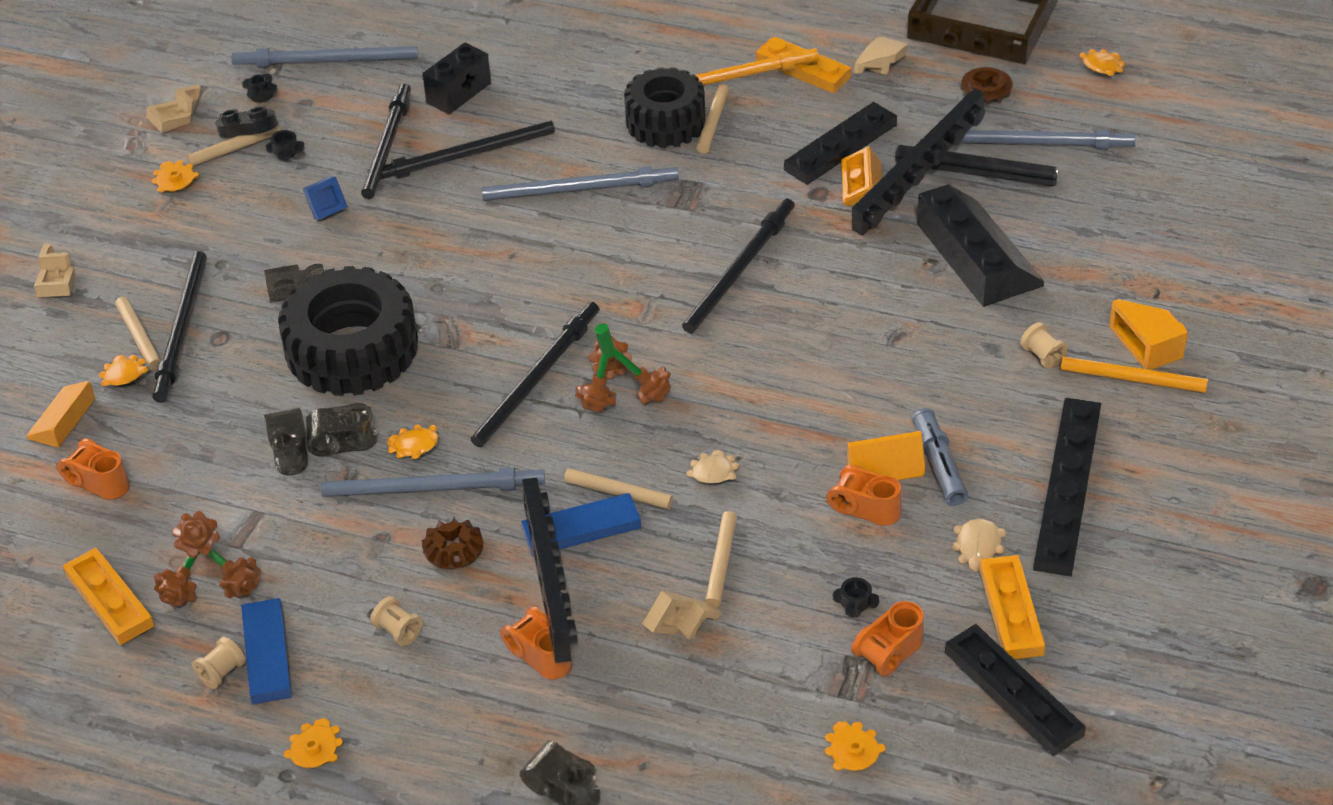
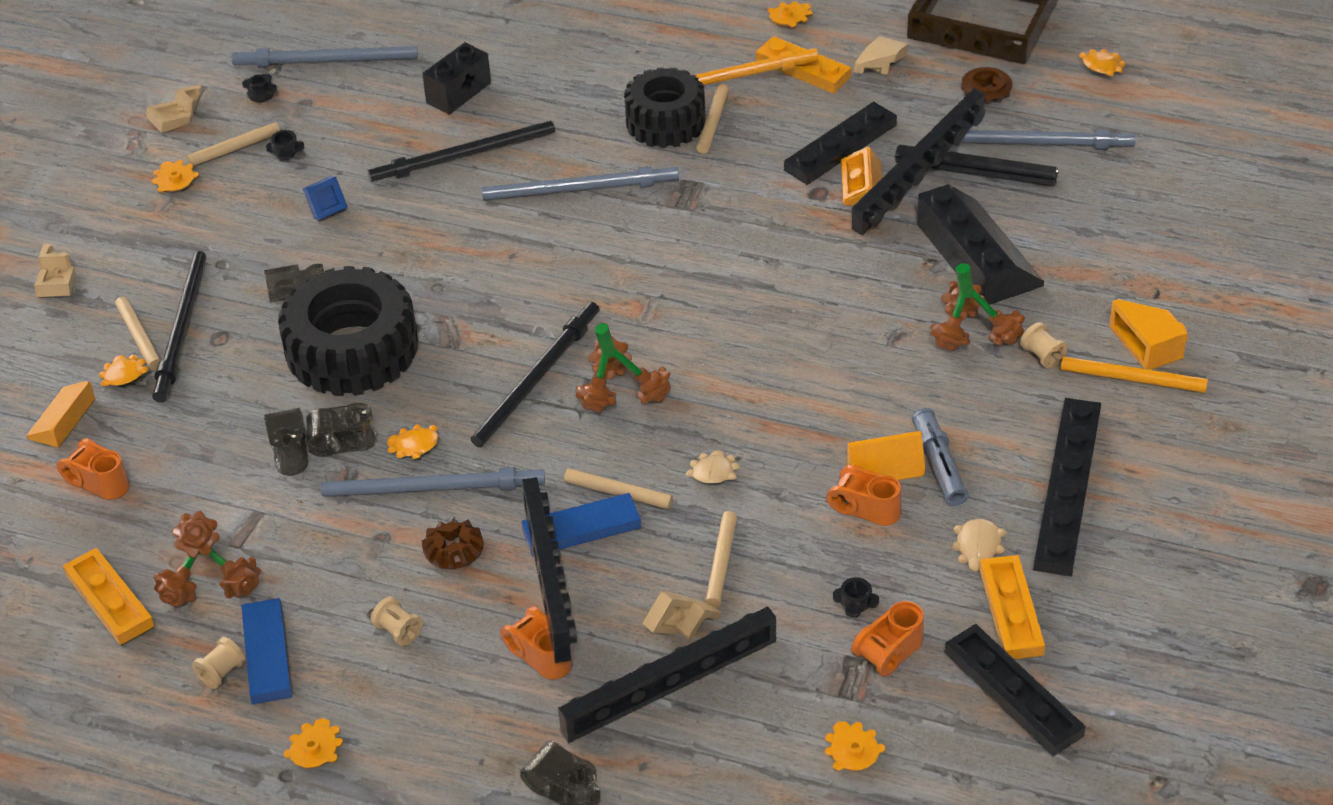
(246, 123): black plate -> none
(398, 107): black bar -> none
(667, 674): none -> black plate
(770, 226): black bar -> none
(790, 14): none -> light orange piece
(964, 299): none -> dark orange plant

